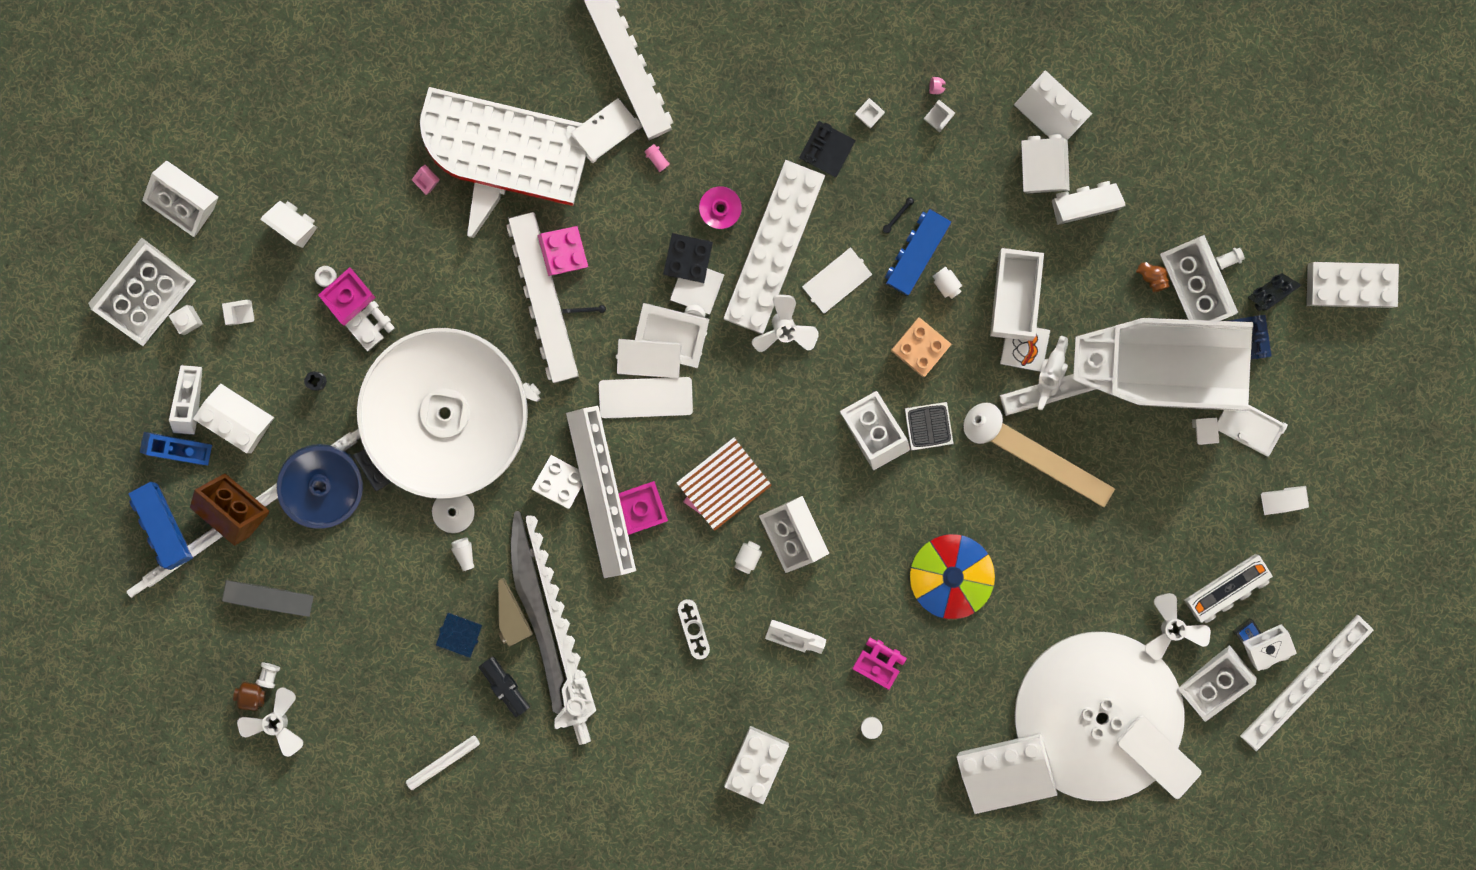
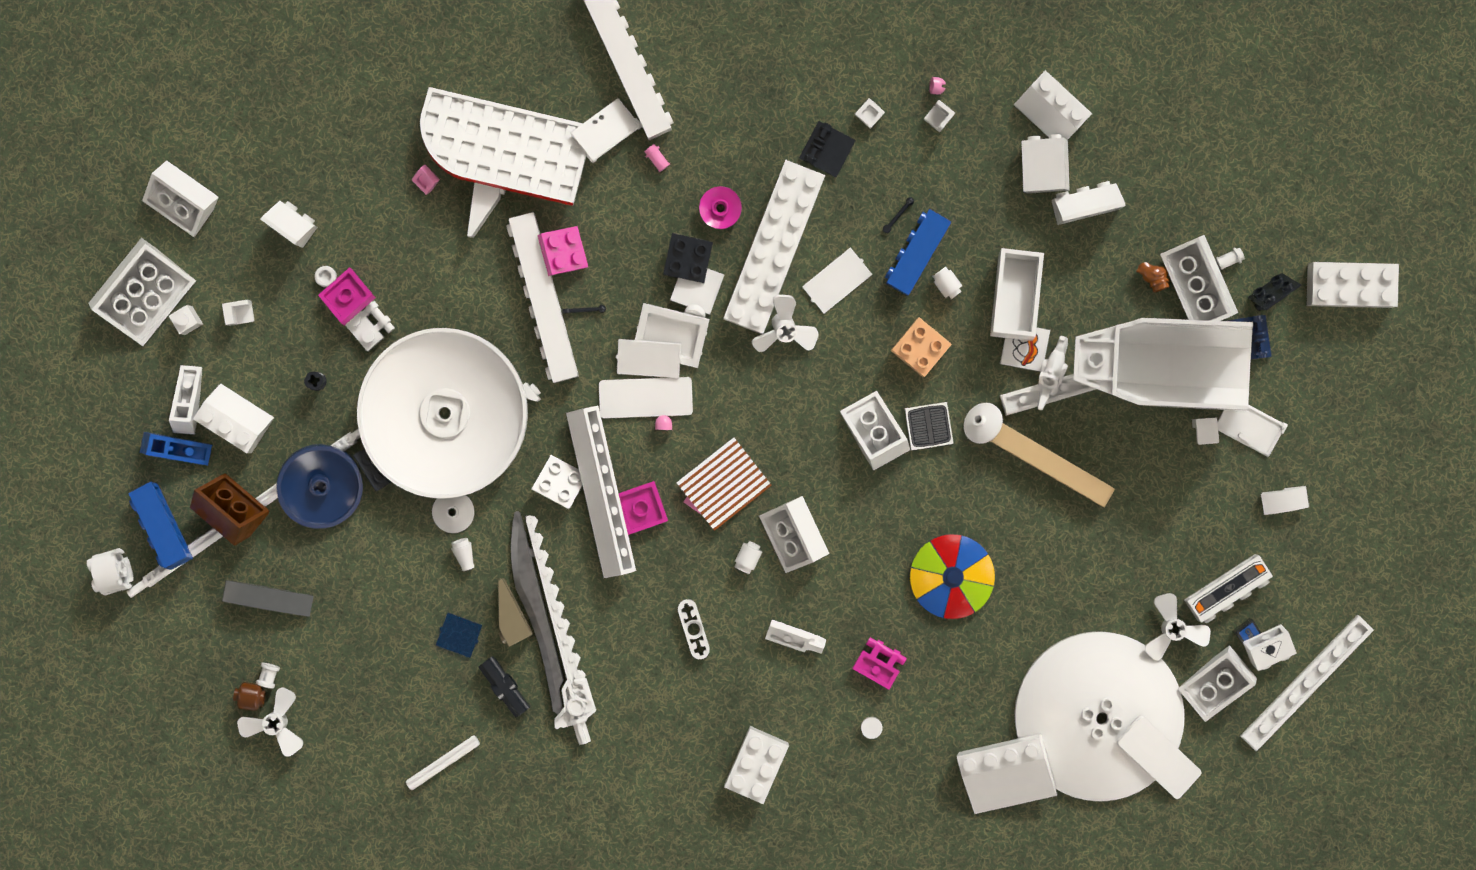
(110, 572): none -> white brick
(663, 423): none -> bright pink hinge

